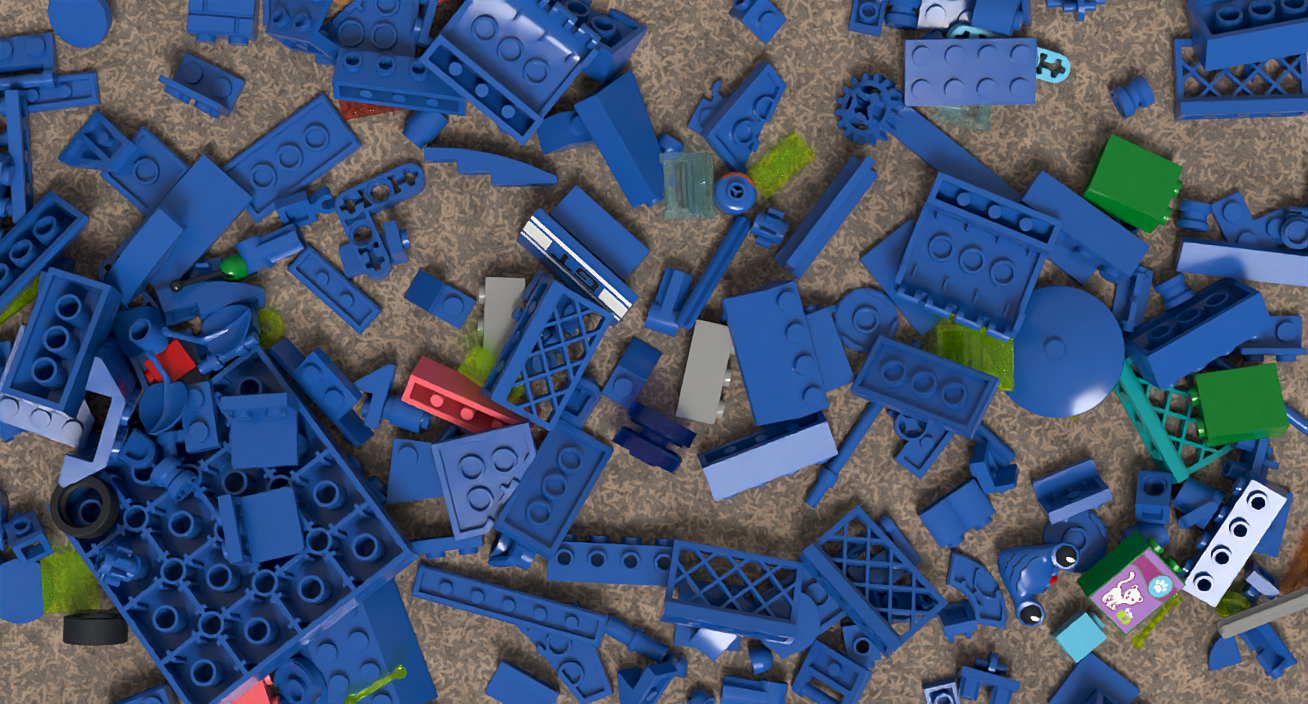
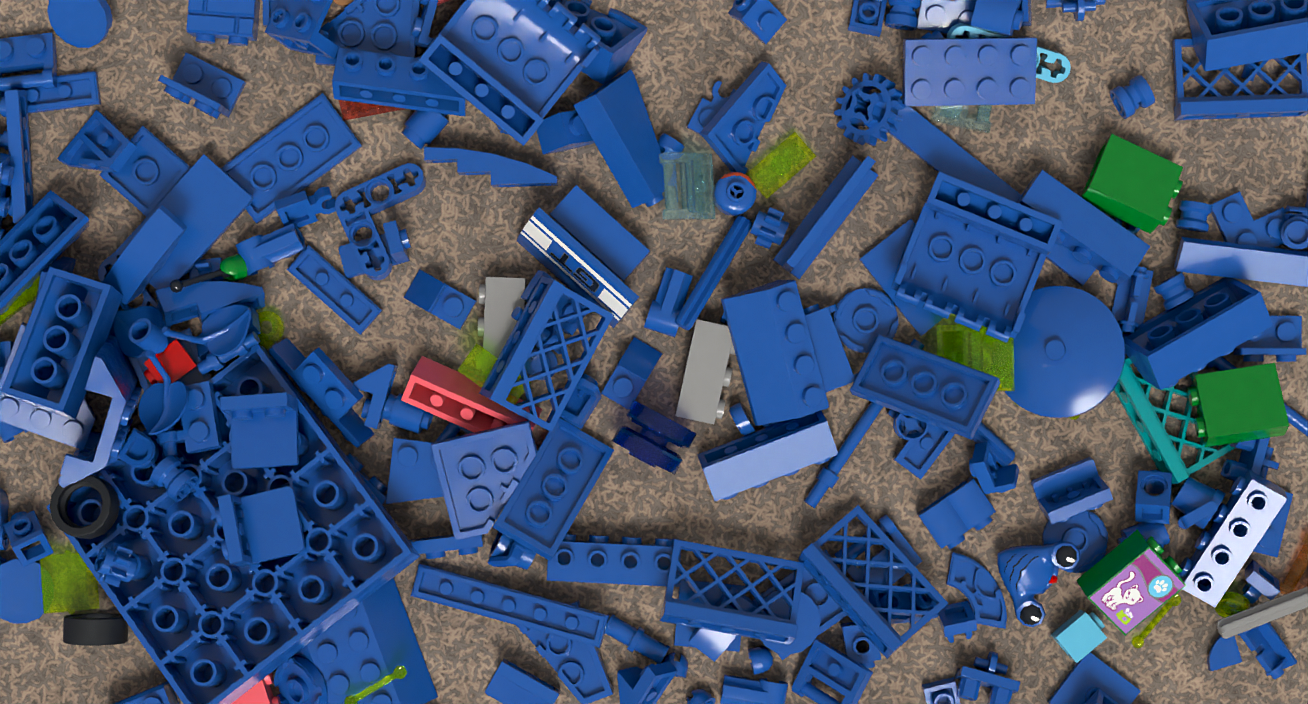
(741, 419): none -> blue tile

